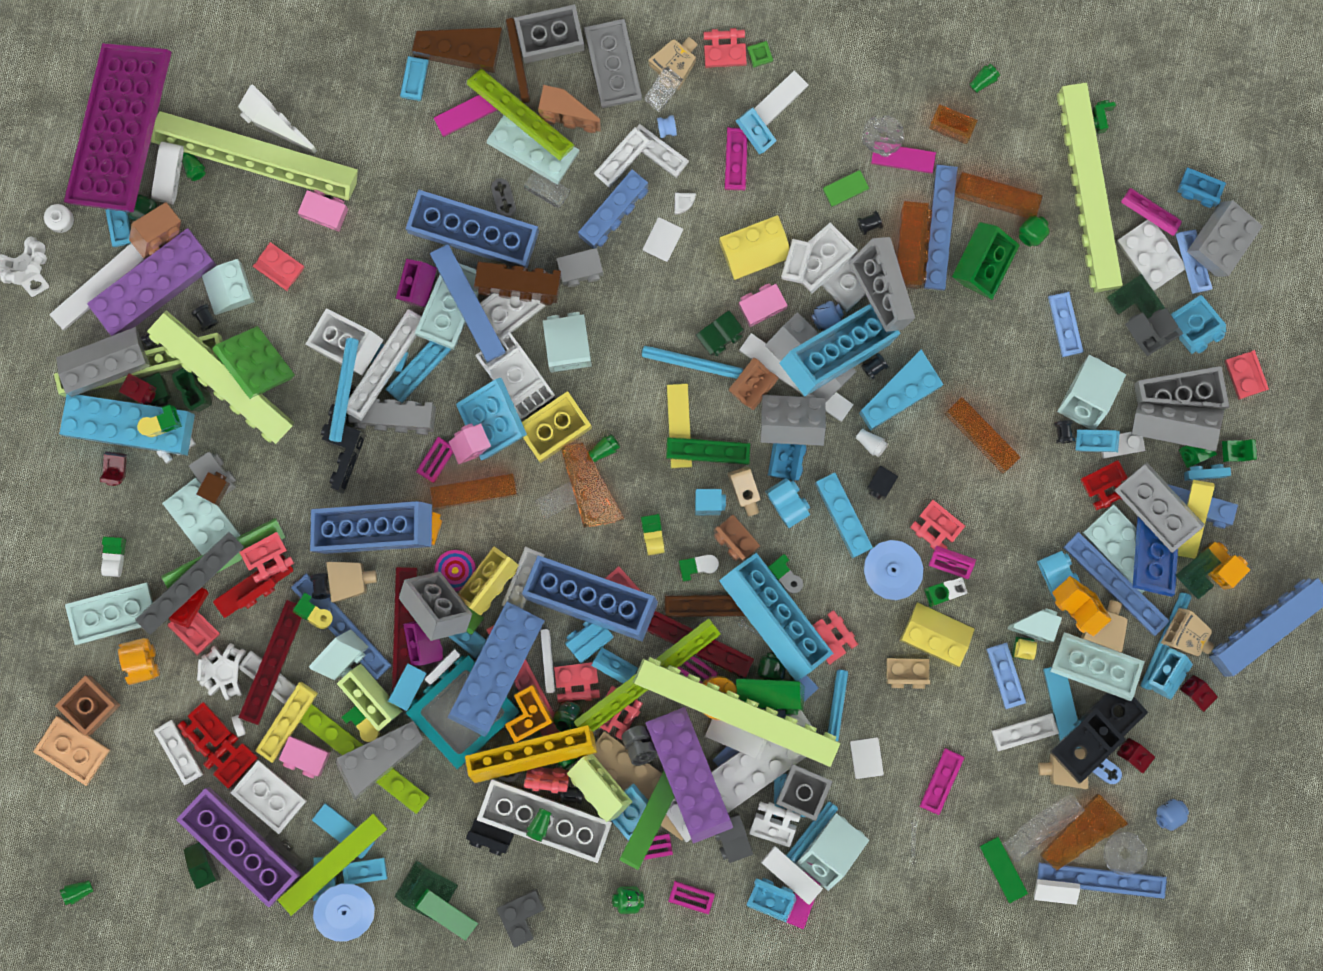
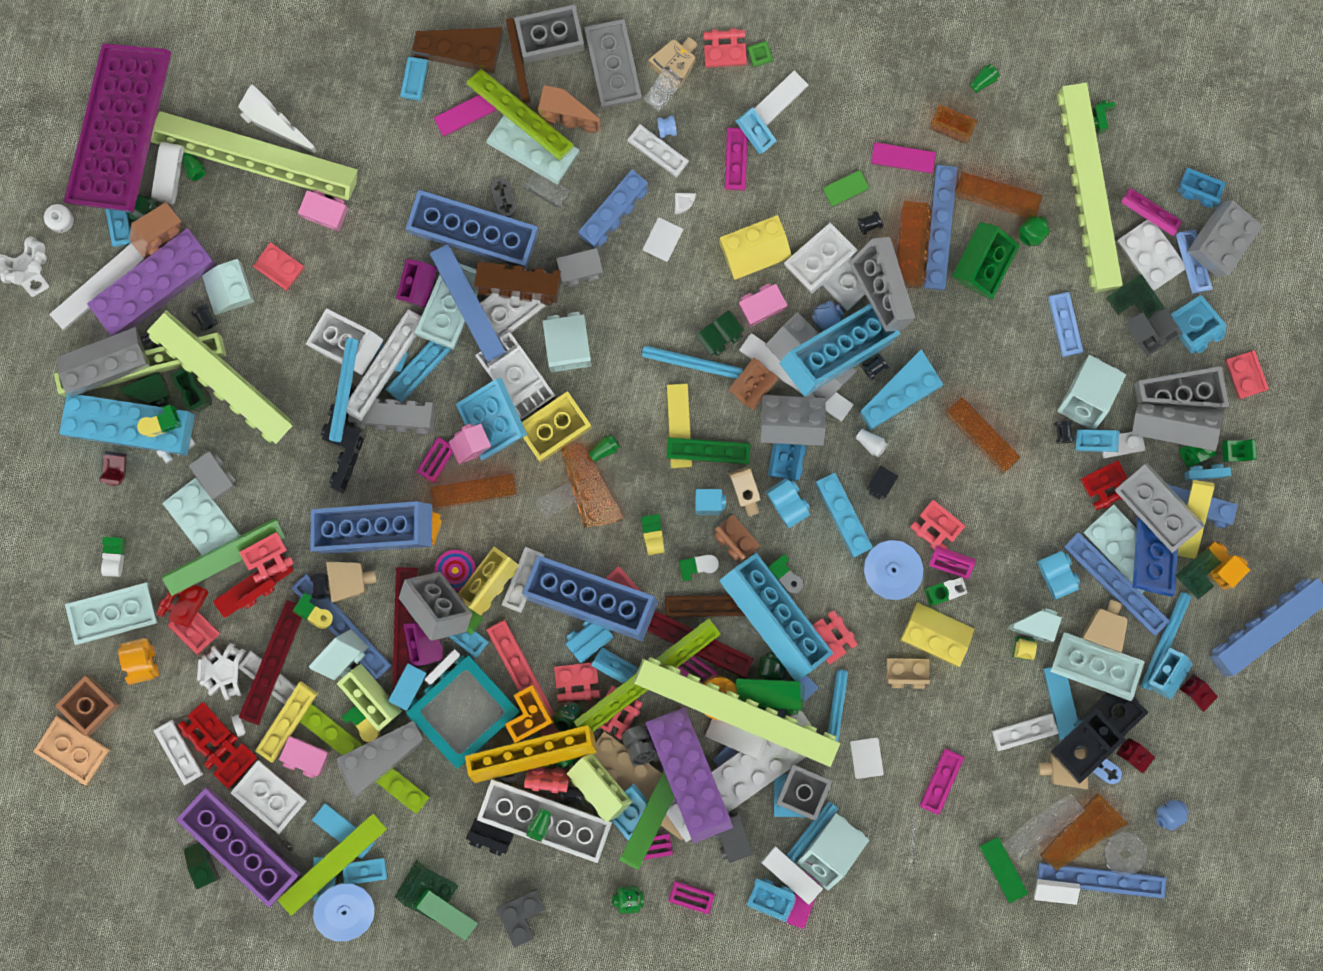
(75, 892): green cone -> none
(138, 389): dark red bracket -> none
(189, 583): dark grey plate -> none
(213, 487): reddish brown brick -> none
(253, 362): bright green plate -> none
(496, 669): medium blue brick -> none
(547, 661): white tile -> none
(622, 157): white tile -> none
(773, 829): white plate -> none
(797, 261): white tile -> none
(881, 145): clear plate -> none
(1006, 675): light blue tile -> none
(1082, 606): light orange brick -> none
(1188, 634): tan torso -> none

